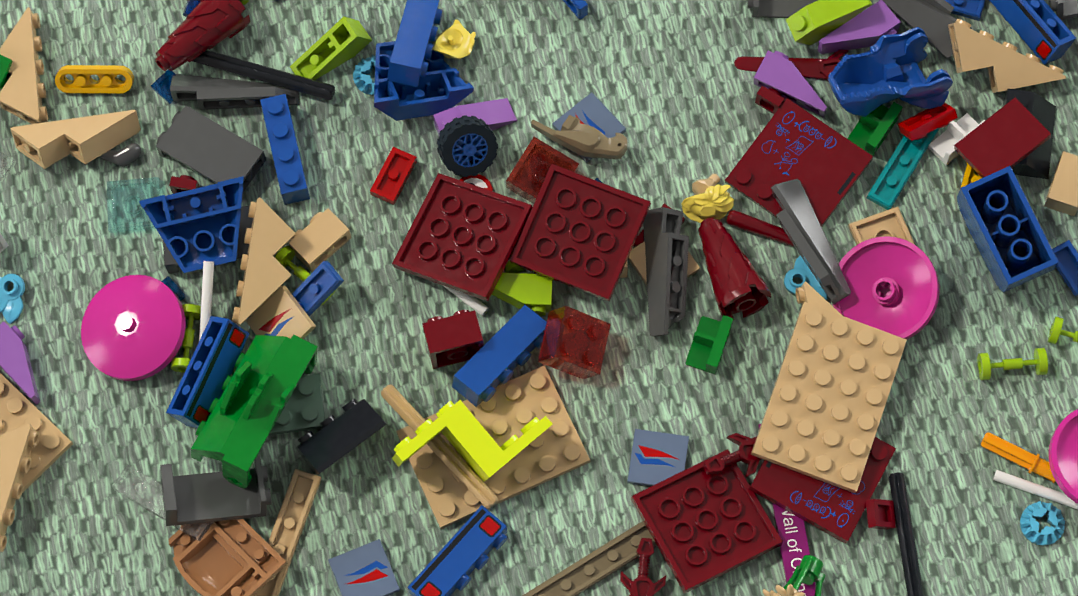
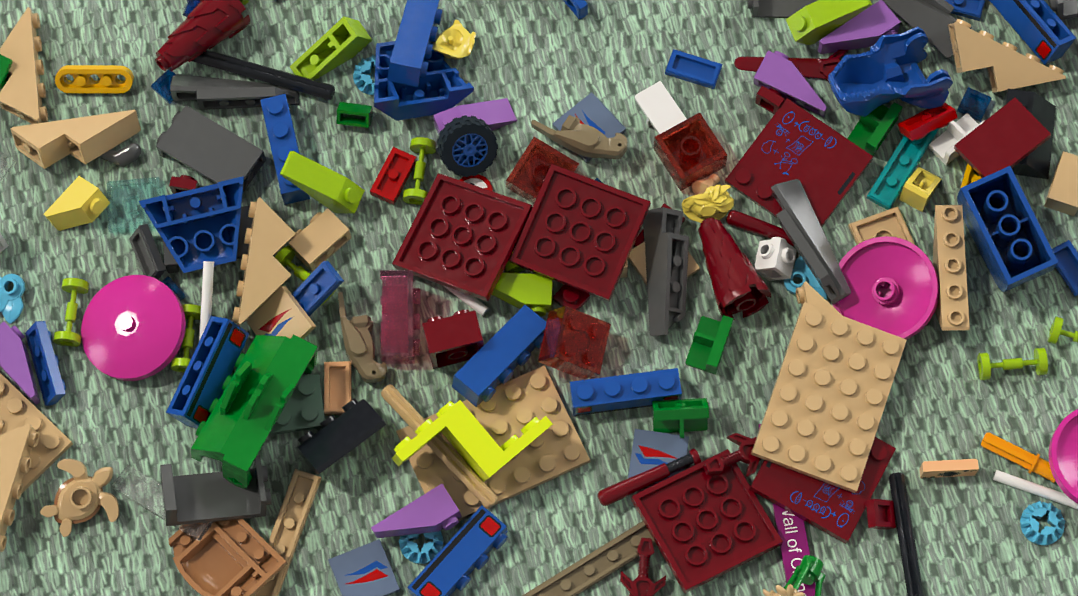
(45, 363): none -> blue plate
(72, 286): none -> lime wheel
(77, 205): none -> light yellow slope
(81, 496): none -> tan animal
(147, 252): none -> dark grey tile
(322, 184): none -> lime slope
(337, 386): none -> light nougat tile
(354, 109): none -> green piece
(360, 345): none -> dark tan animal
(399, 317): none -> clear pink wedge
(422, 146): none -> lime wheel
(424, 515): none -> medium lavender slope
(428, 552): none -> medium azure gear
(571, 297): none -> dark red plate
(624, 391): none -> blue brick
(640, 481): none -> dark red piece
(659, 108): none -> white panel
(680, 415): none -> green panel
(690, 151): none -> clear red brick
(693, 69): none -> blue tile
(775, 259): none -> white brick
(919, 189): none -> light yellow slope
(949, 468): none -> light nougat tile
(950, 265): none -> tan slope
(974, 104): none -> clear blue tile

